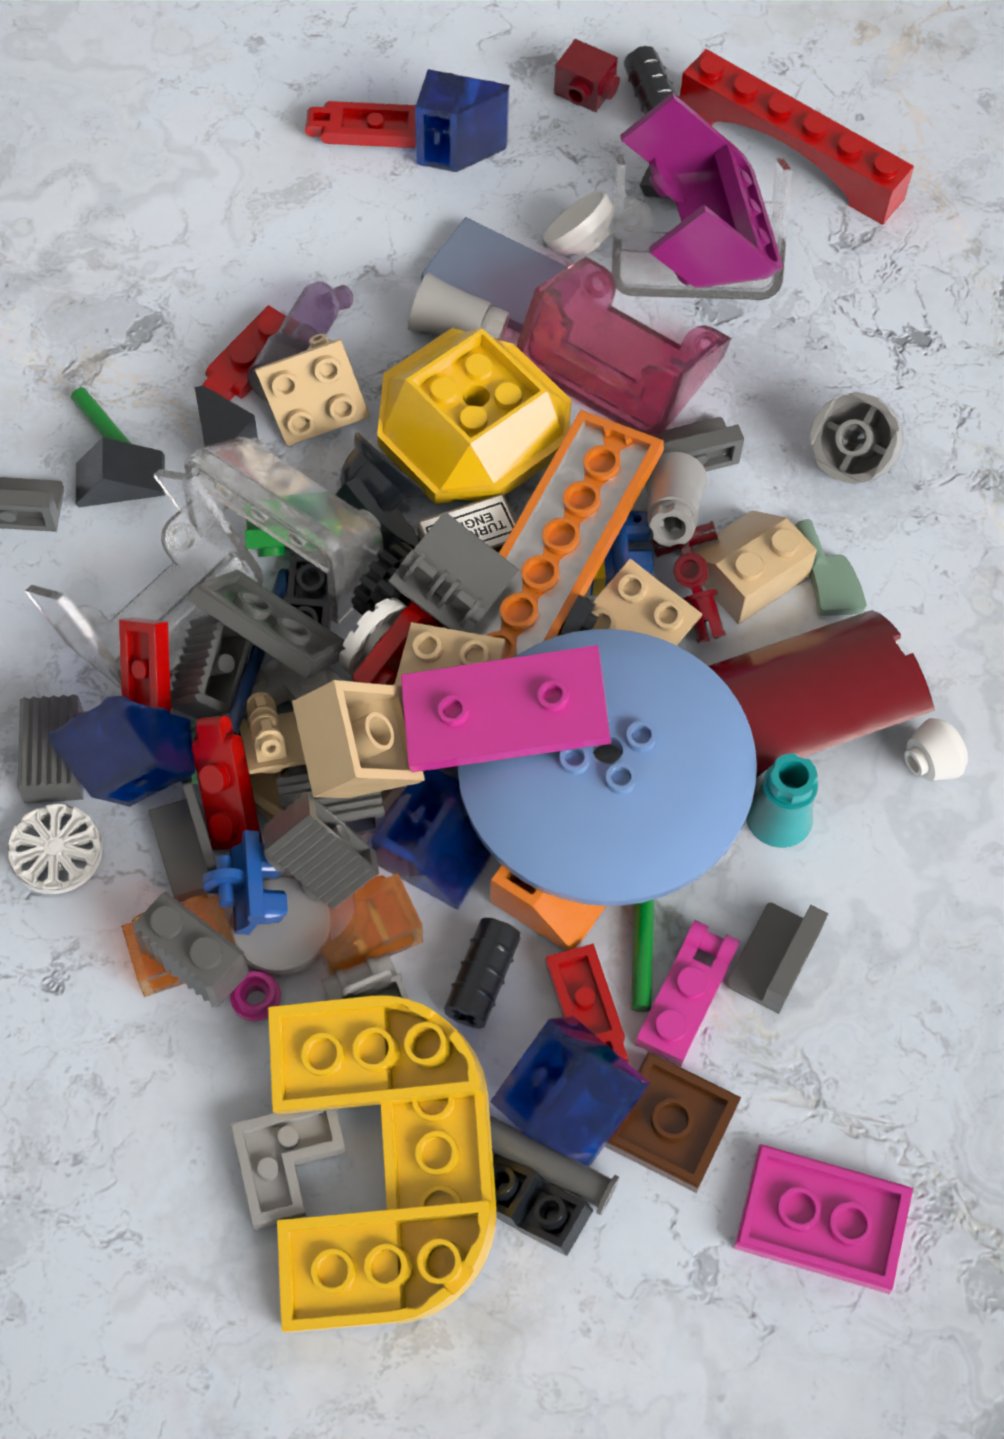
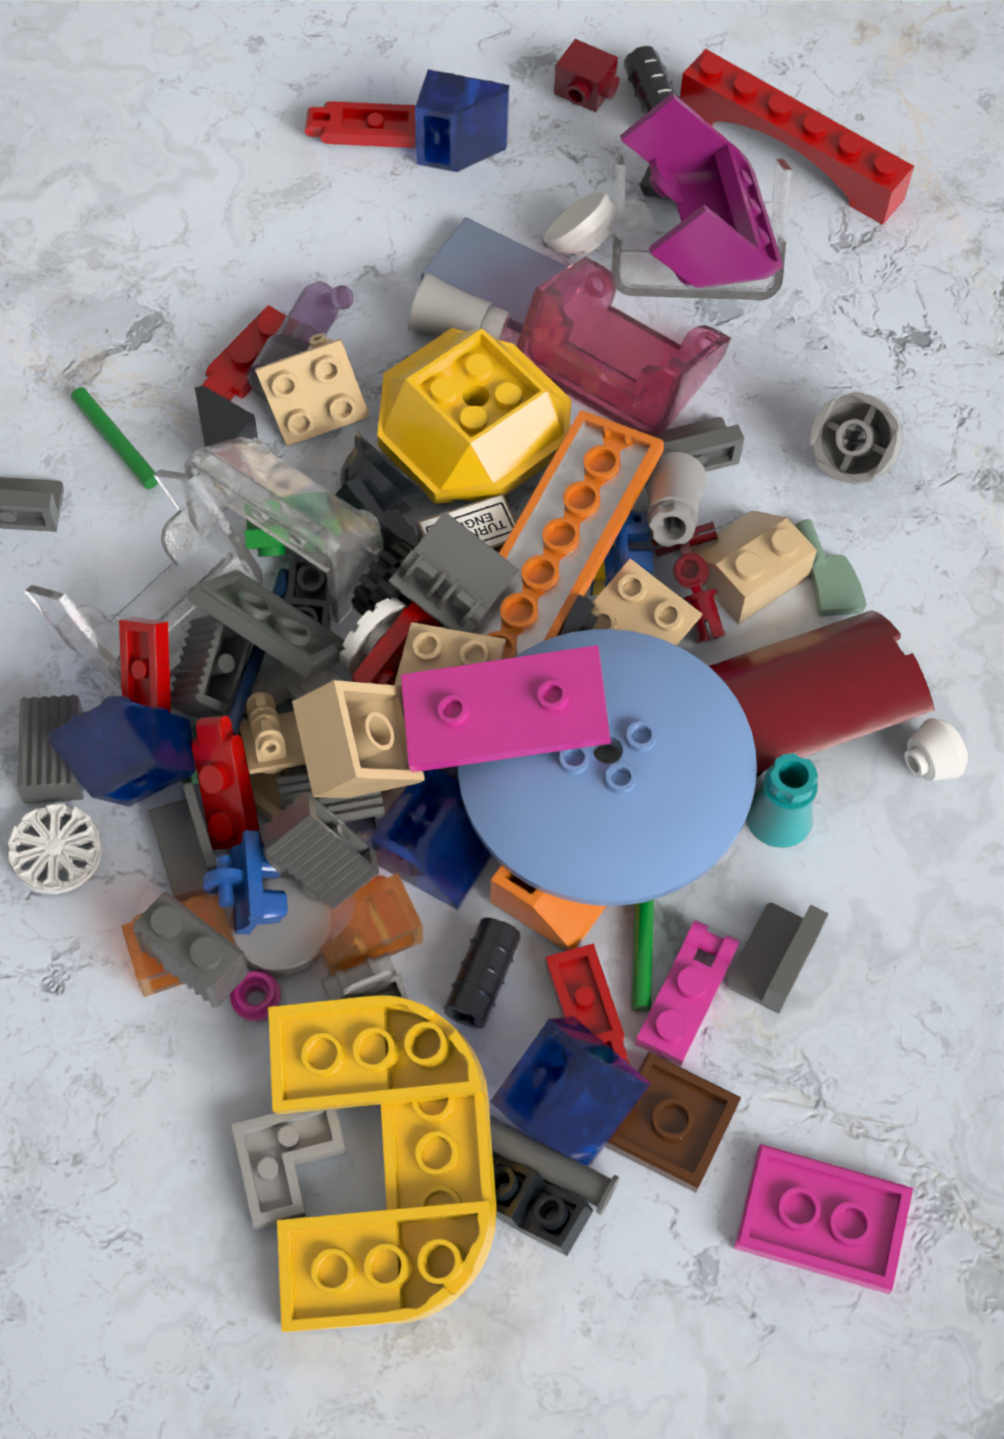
(117, 473): black slope -> none

